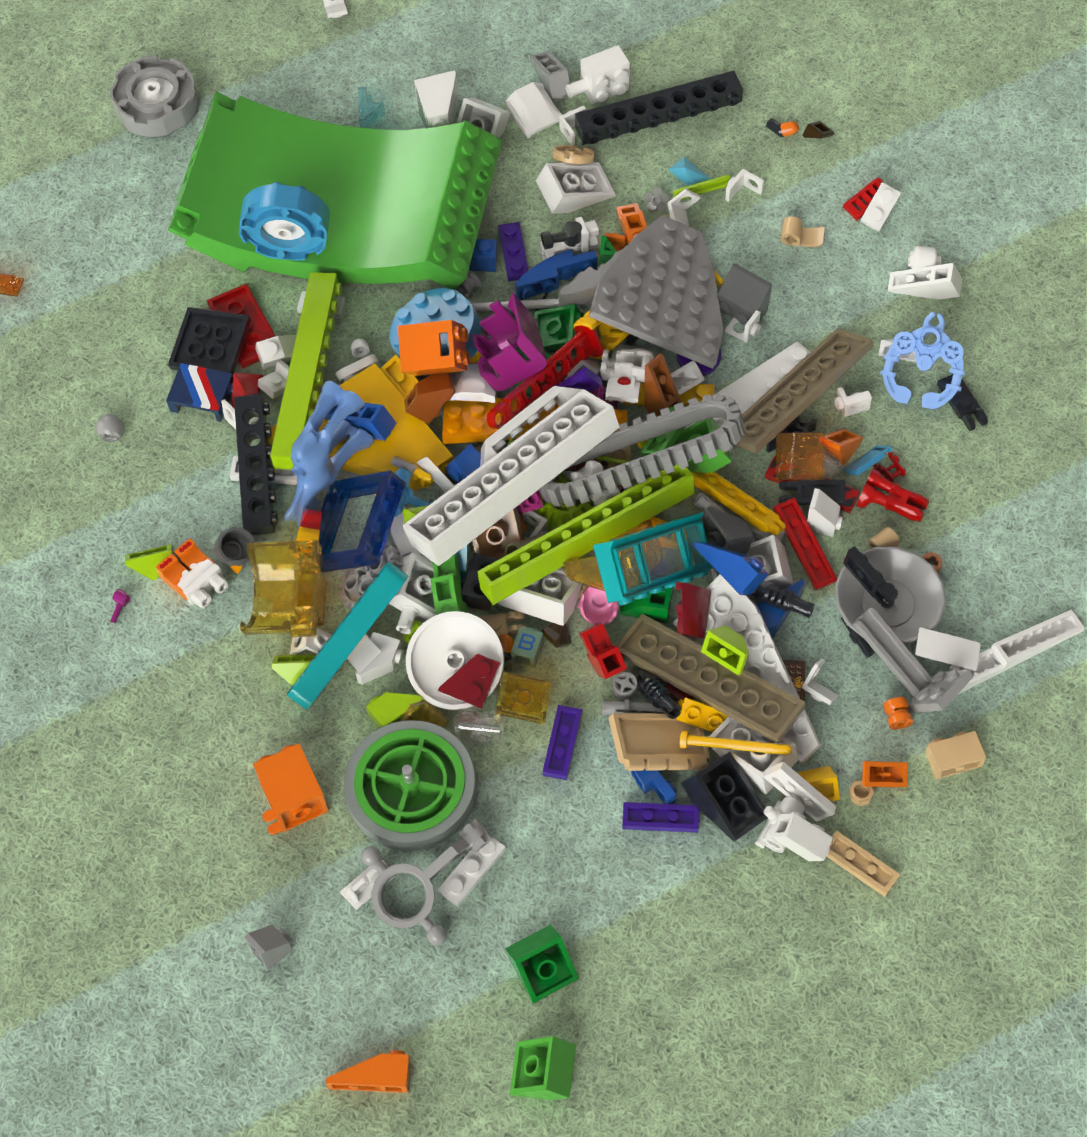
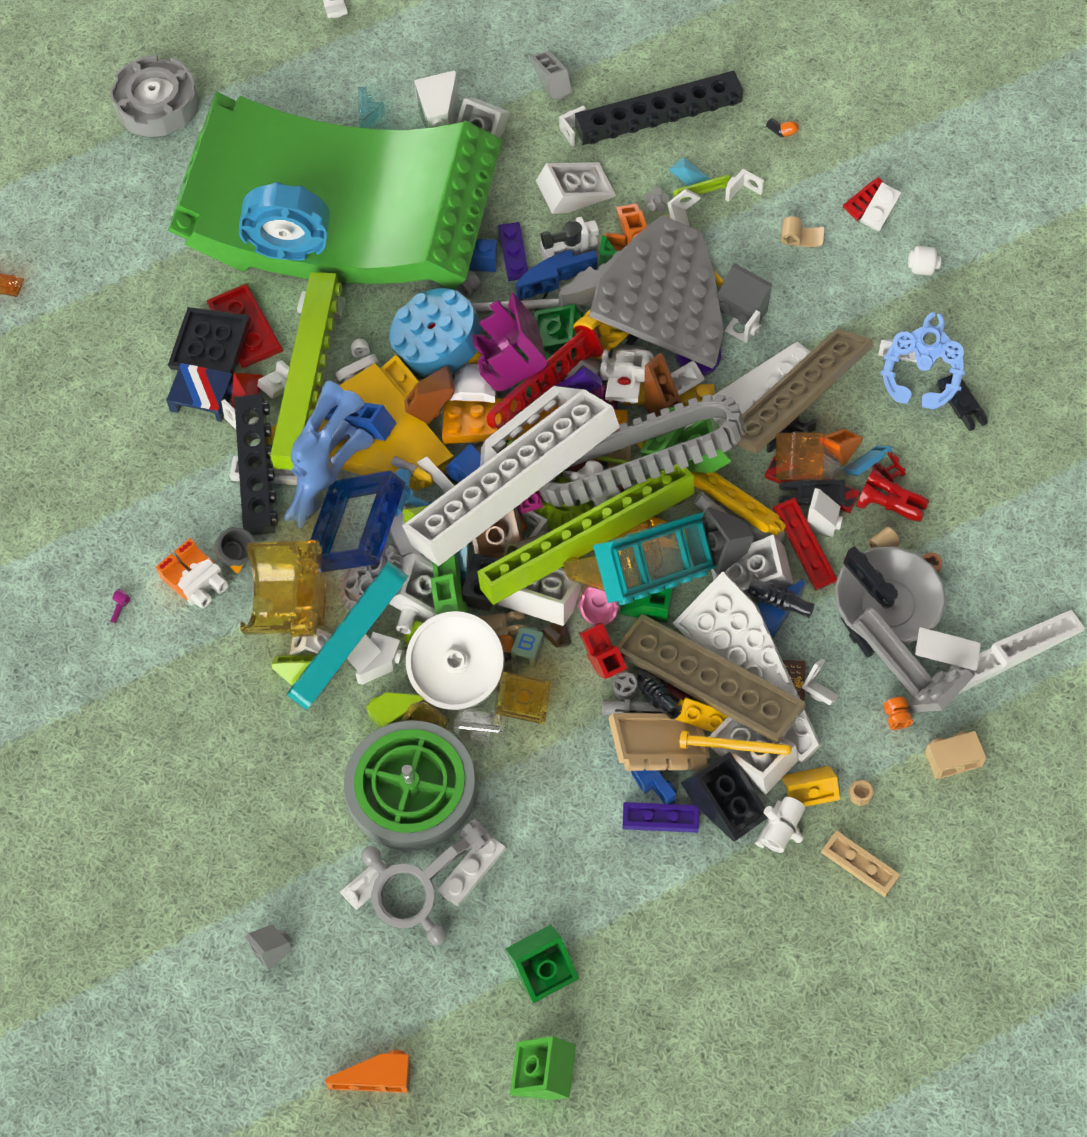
(110, 427): light grey piece -> none
(147, 560): lime slope -> none
(275, 349): white slope -> none
(289, 789): orange container -> none
(309, 525): leg -> none
(422, 348): orange container -> none
(472, 681): dark red wing -> none
(532, 108): white slope -> none
(562, 742): dark purple plate -> none
(573, 155): tan plate -> none
(602, 76): white brick -> none
(692, 610): dark red slope -> none
(726, 648): lime slope -> none
(739, 570): blue slope -> none
(794, 786): white plate -> none
(802, 837): white brick -> none
(817, 130): dark brown slope -> none
(852, 404): white bracket -> none
(884, 774): orange slope -> none
(927, 282): white slope -> none

